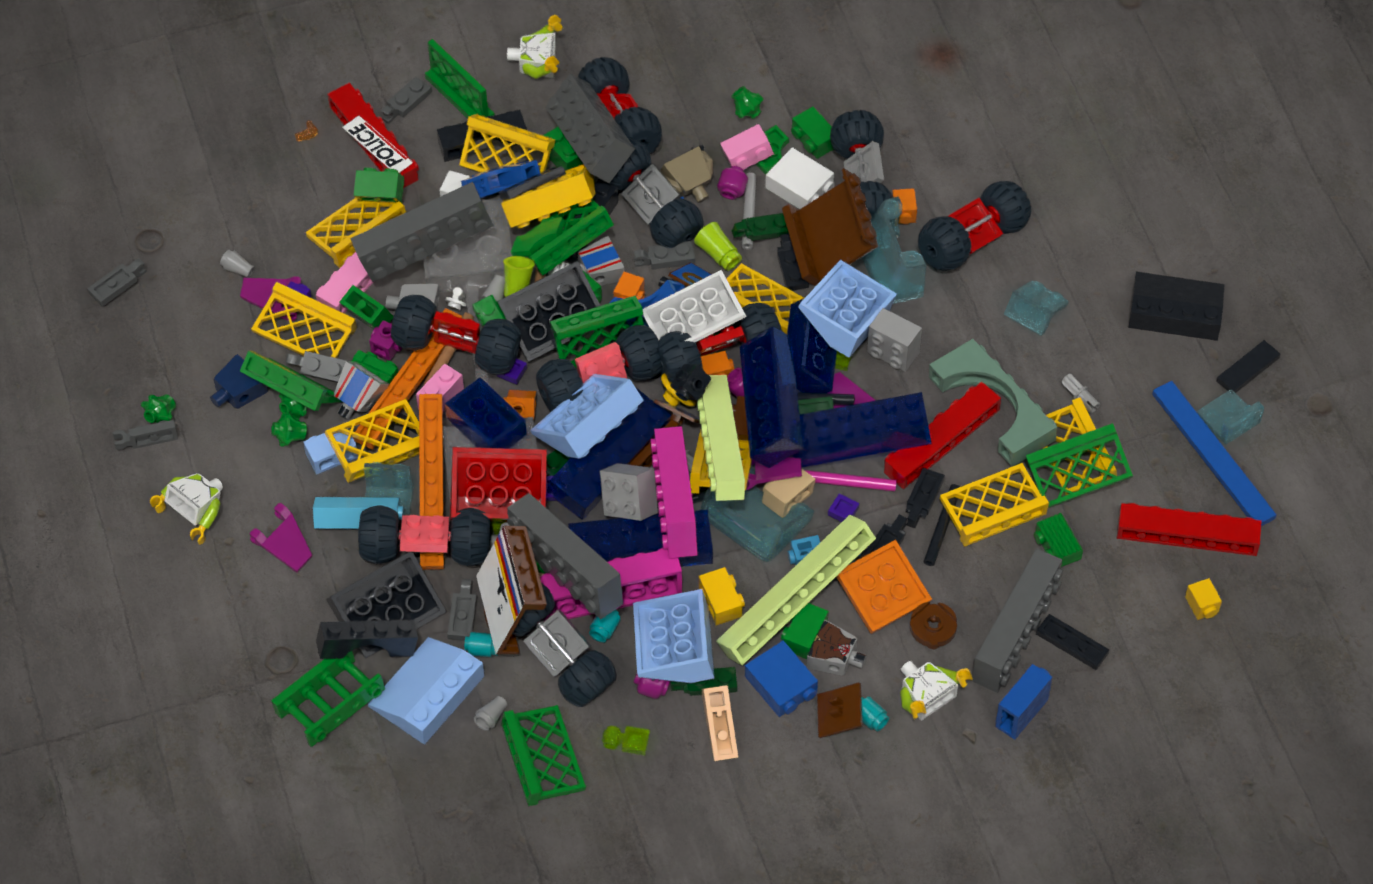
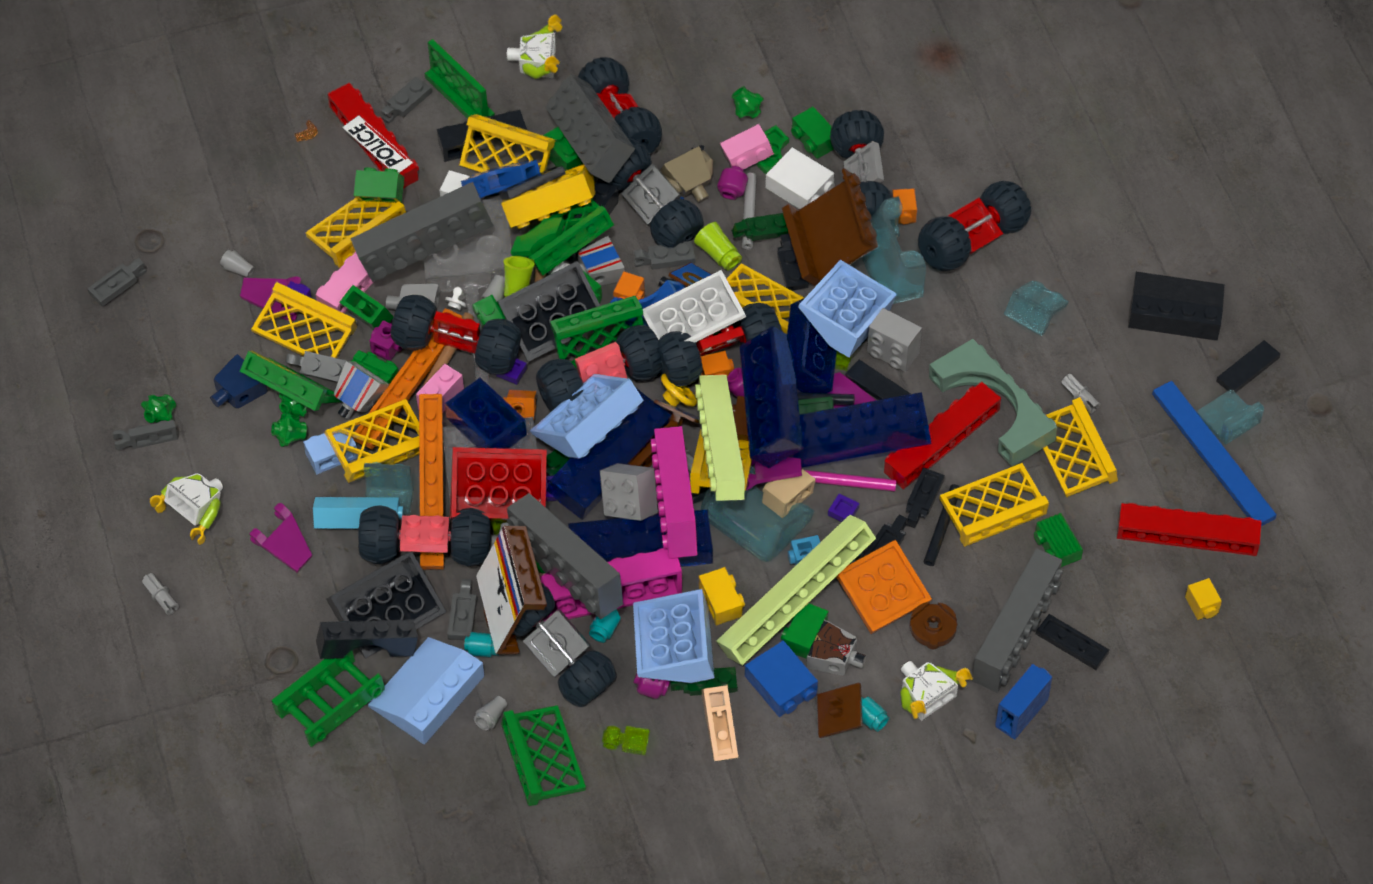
(160, 593): none -> light grey axle
(690, 382): black brick -> none
(874, 382): none -> black tile
(1072, 447): green fence -> none

